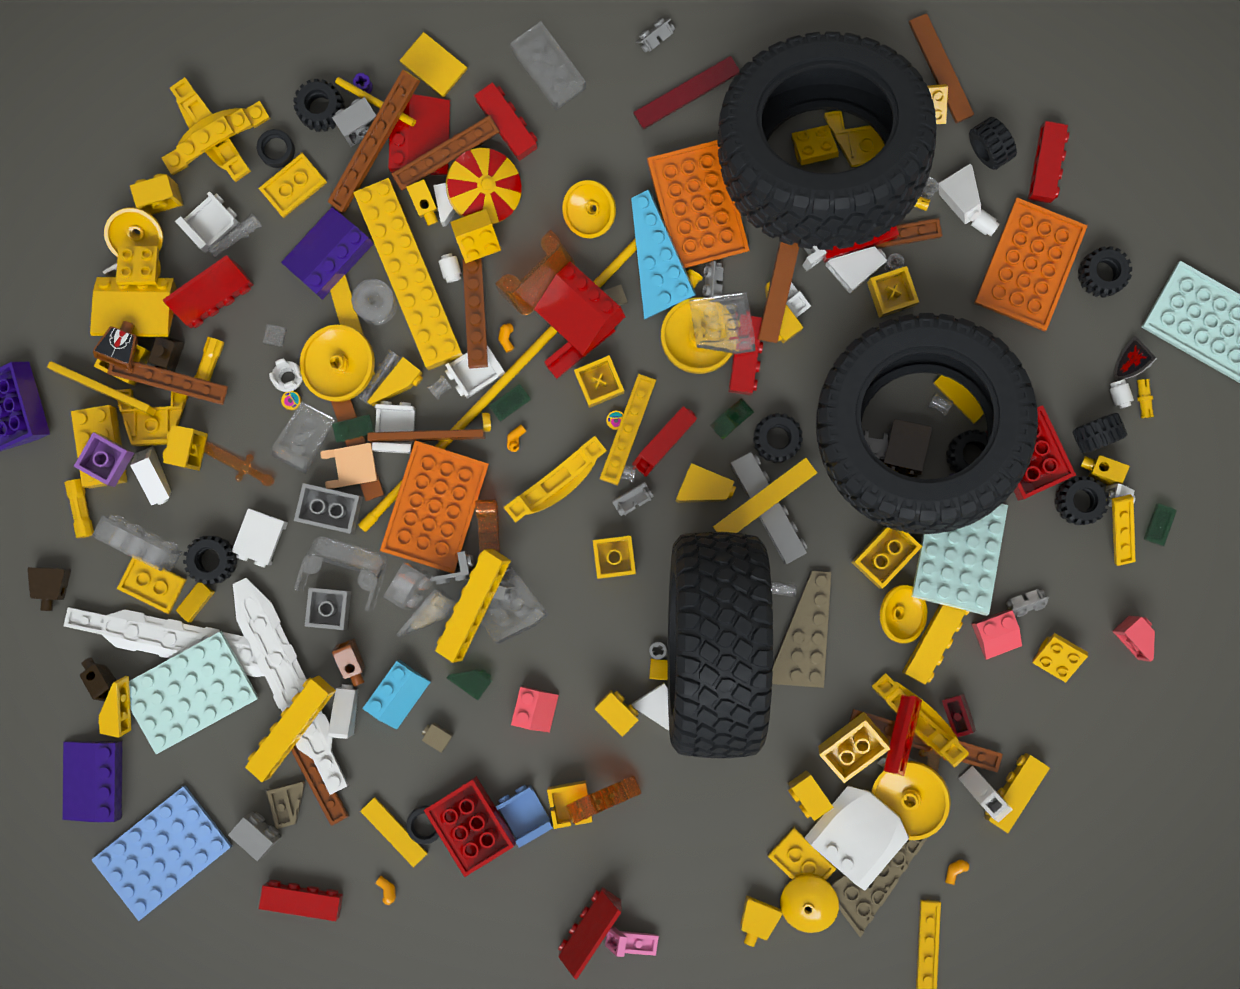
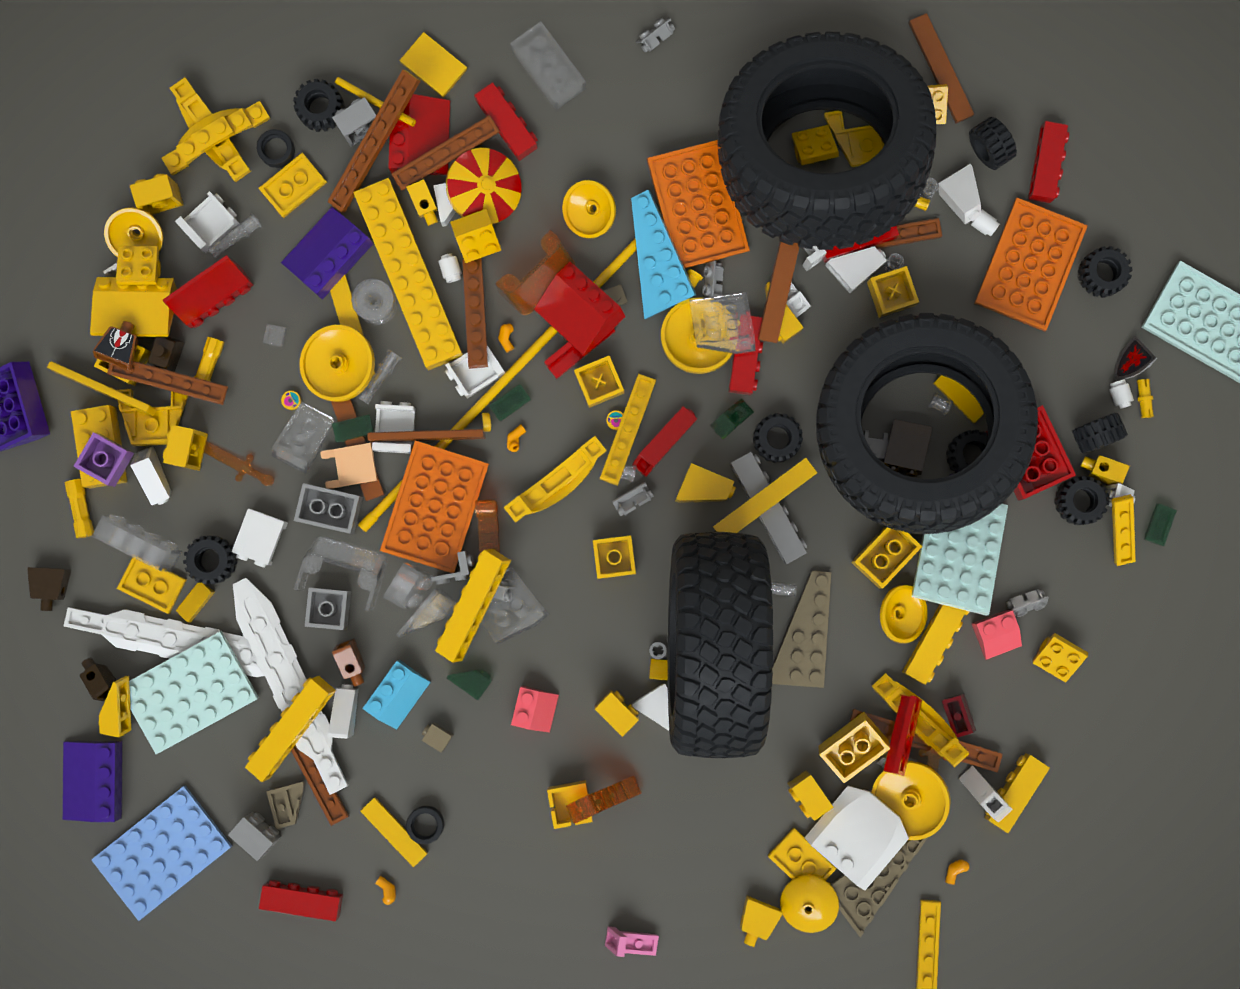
(285, 366): white piece -> none
(361, 77): dark purple bush -> none
(399, 380): yellow slope -> none
(439, 387): clear bush -> none
(470, 826): red slope -> none
(525, 815): medium blue panel -> none
(590, 931): red slope -> none
(686, 92): dark red tile -> none
(1137, 637): coral slope -> none

